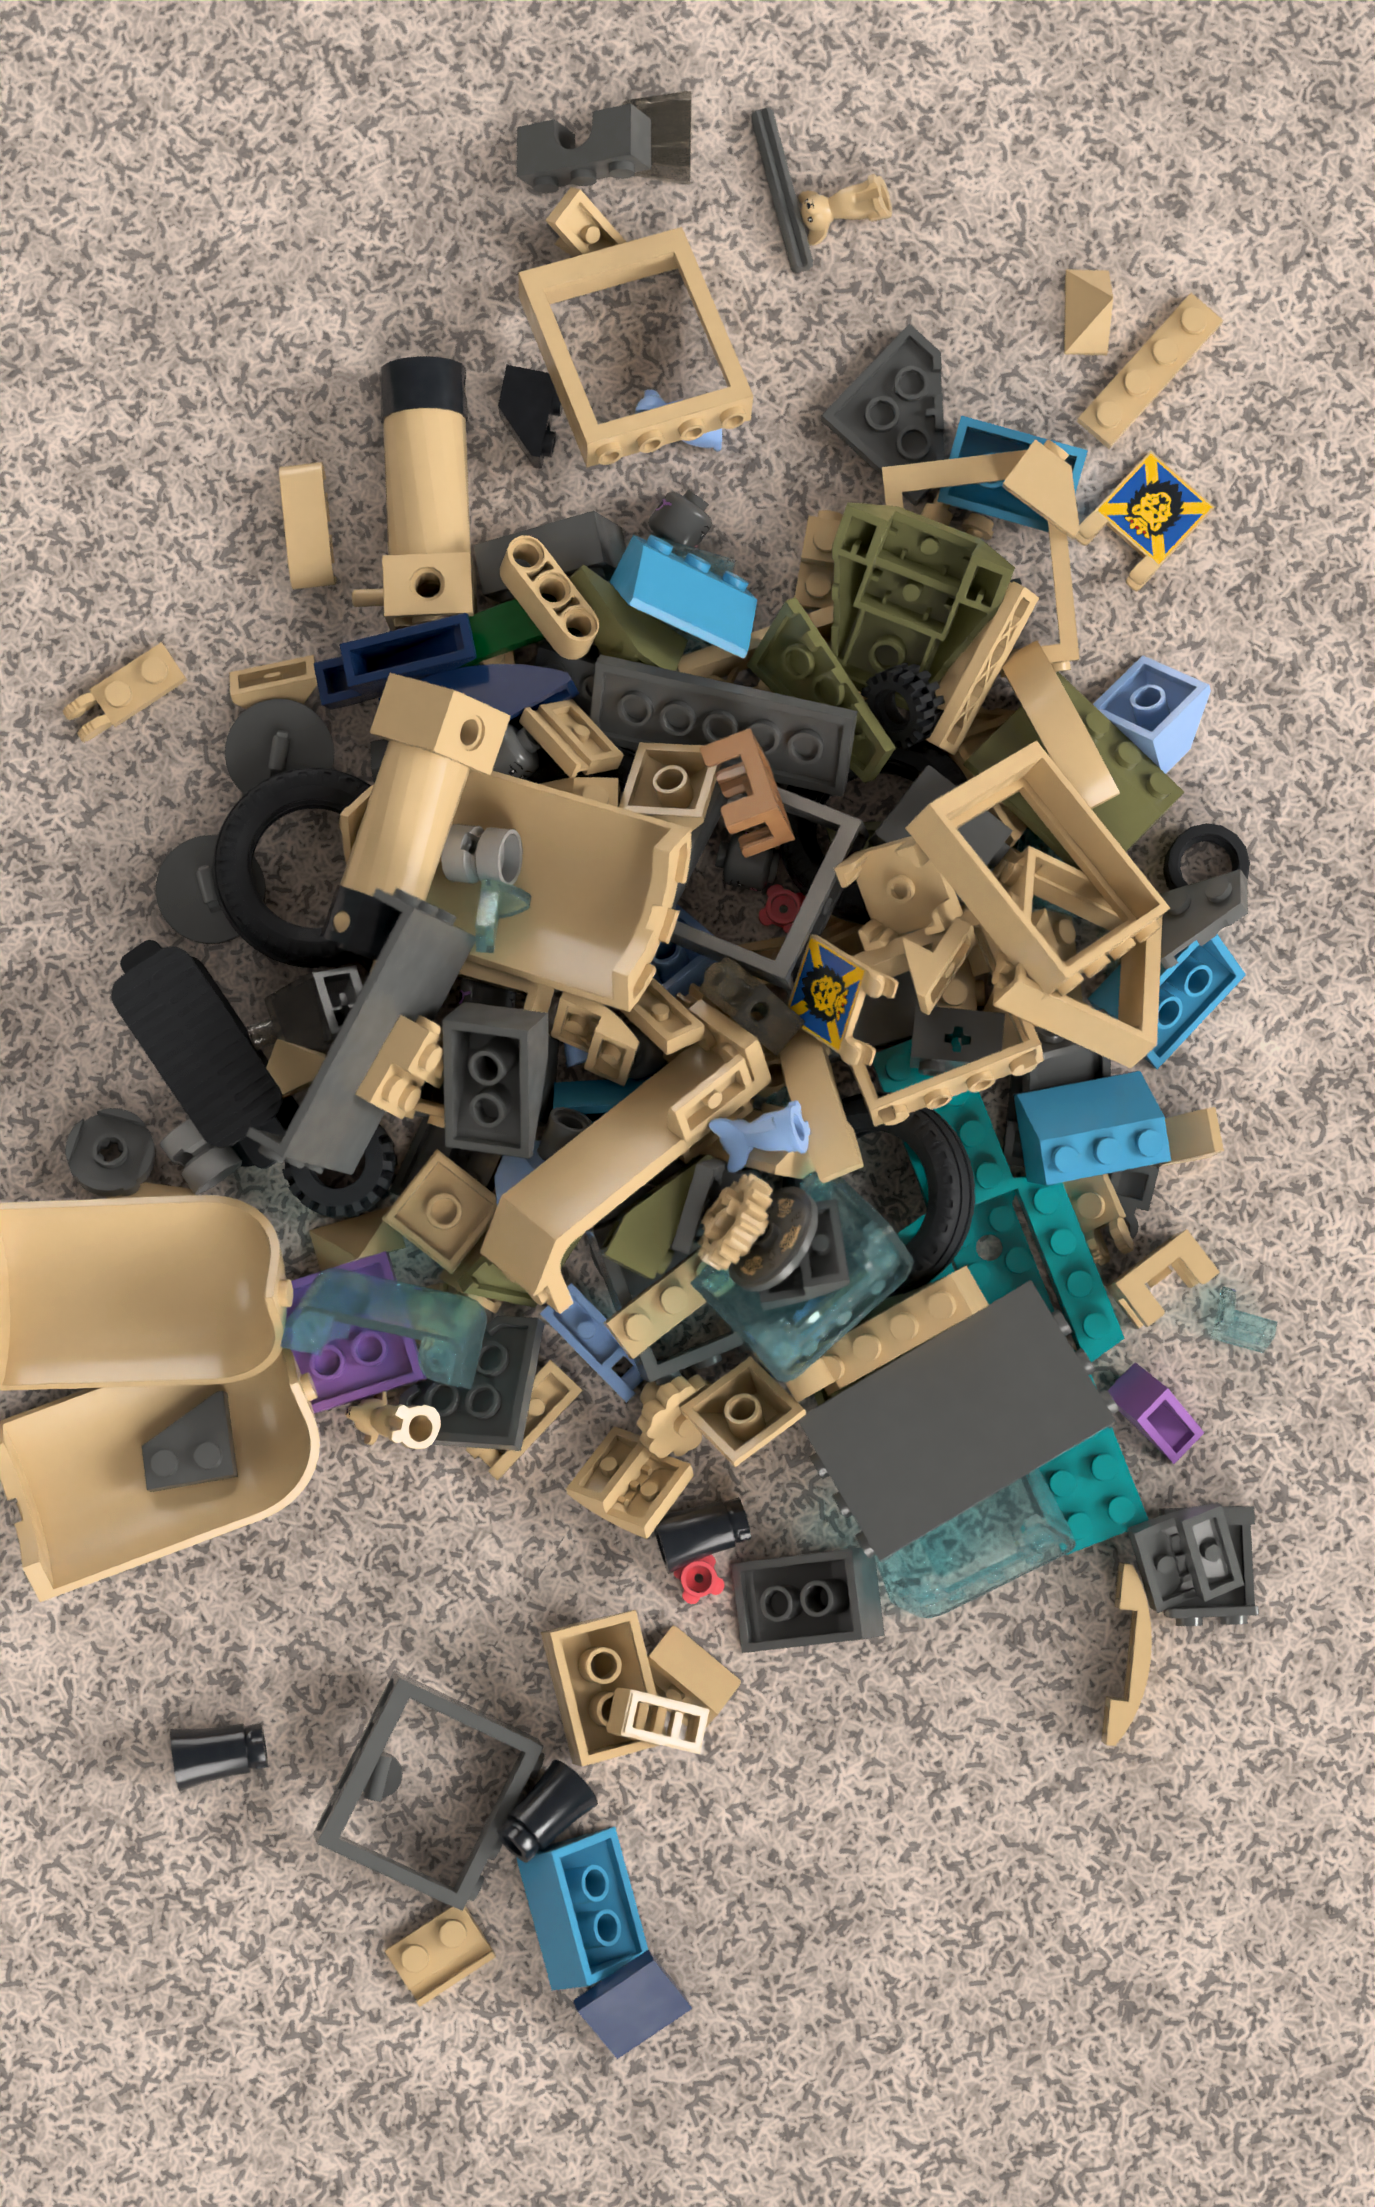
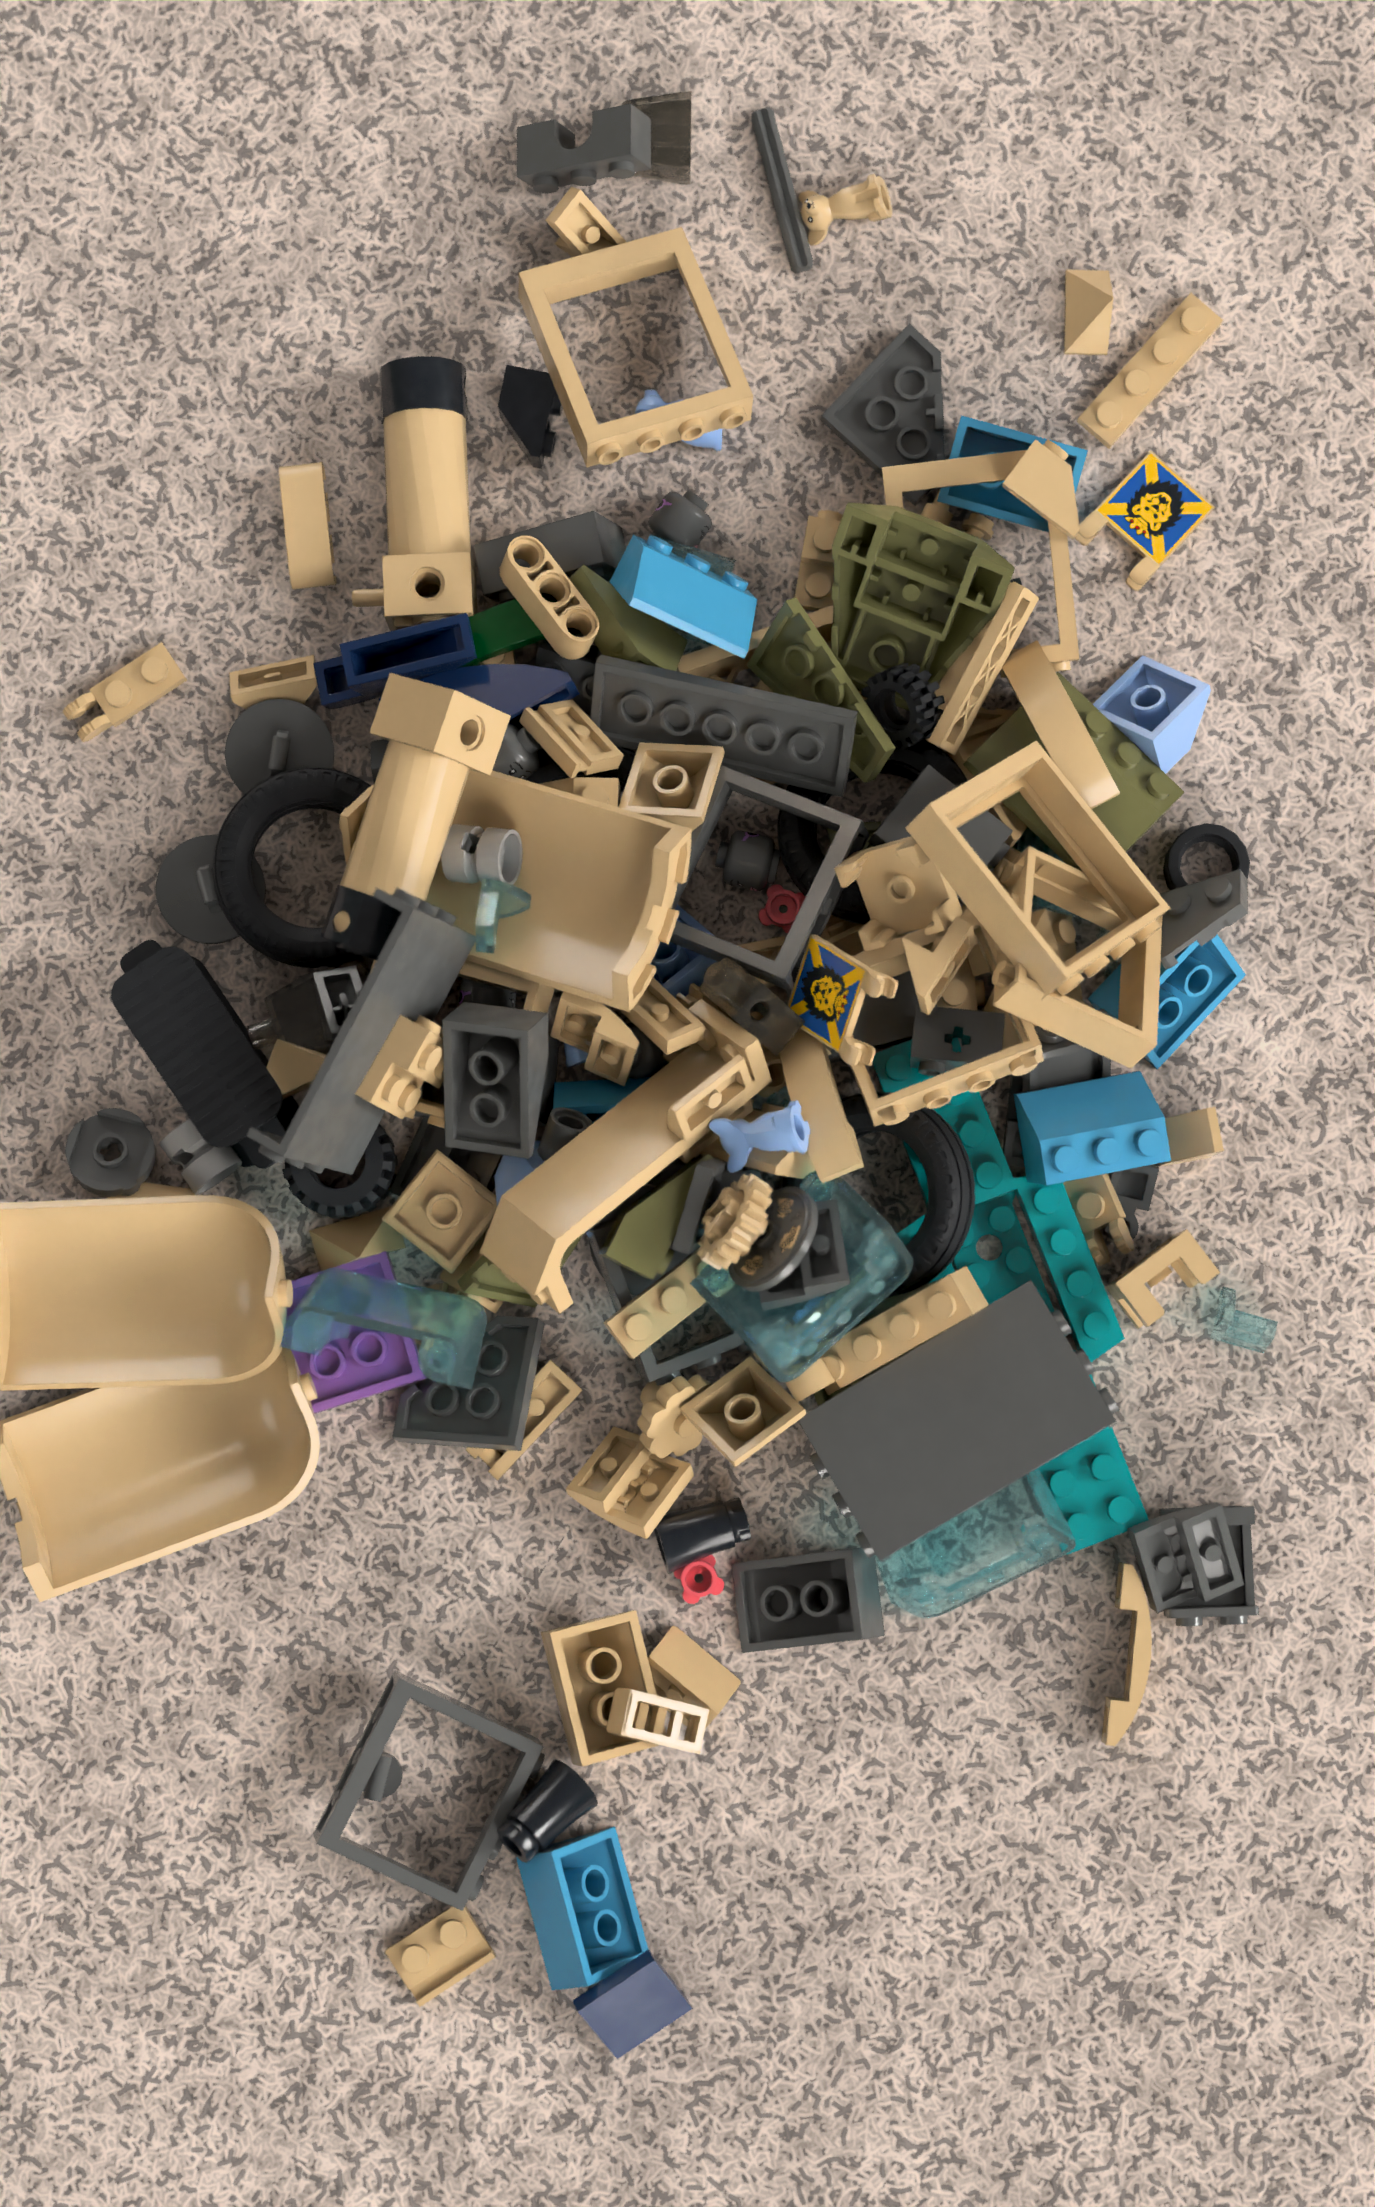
(192, 1448): dark grey wing -> none
(216, 1753): black plant -> none
(411, 1425): tan animal -> none
(585, 1331): light blue plate -> none
(762, 799): medium nougat panel -> none
(1155, 1412): medium lavender slope -> none

